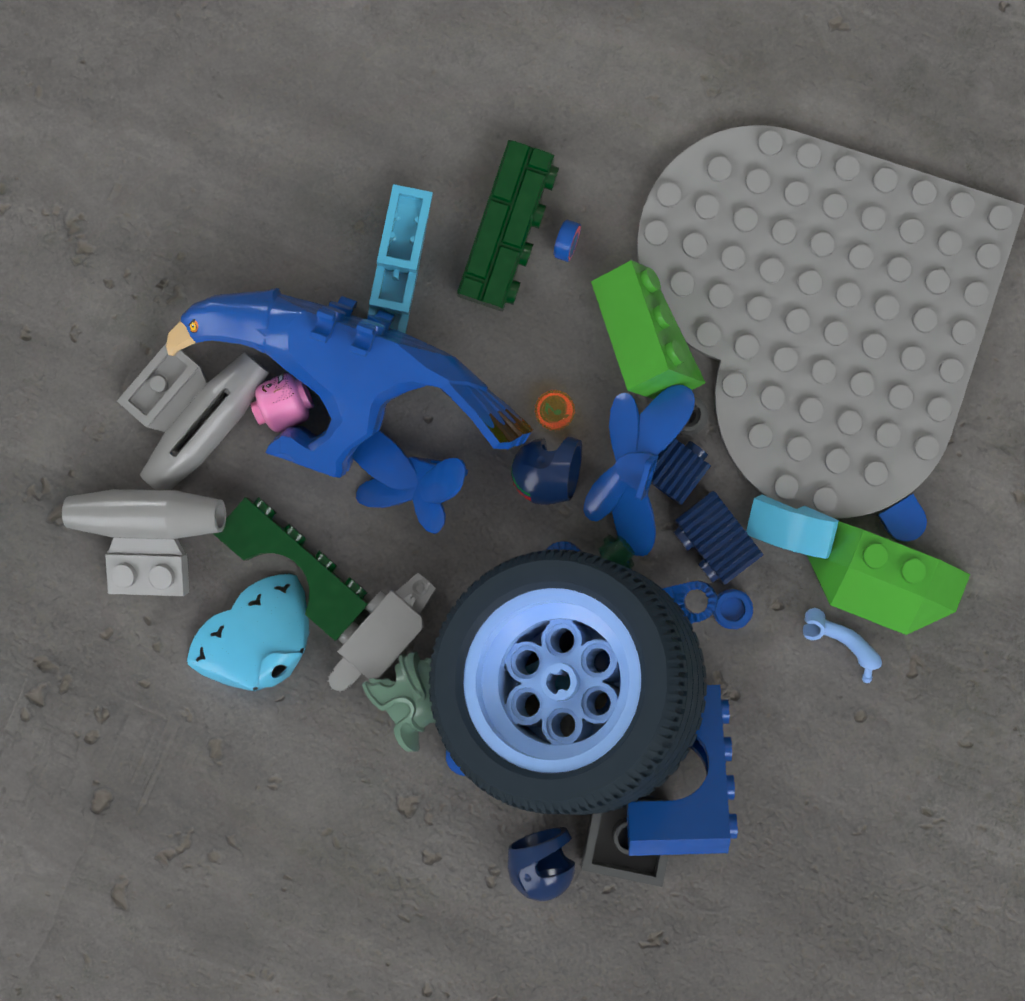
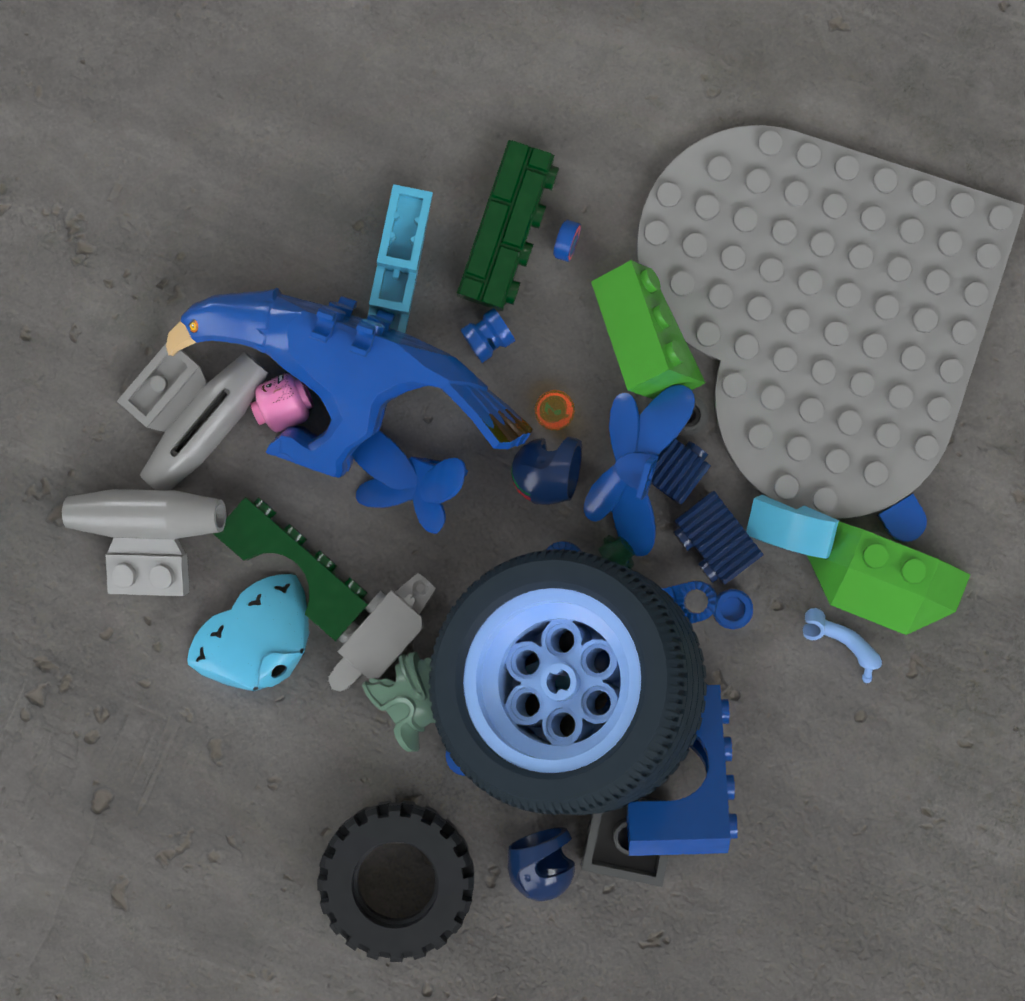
(396, 936): none -> black tyre
(487, 335): none -> blue wheel

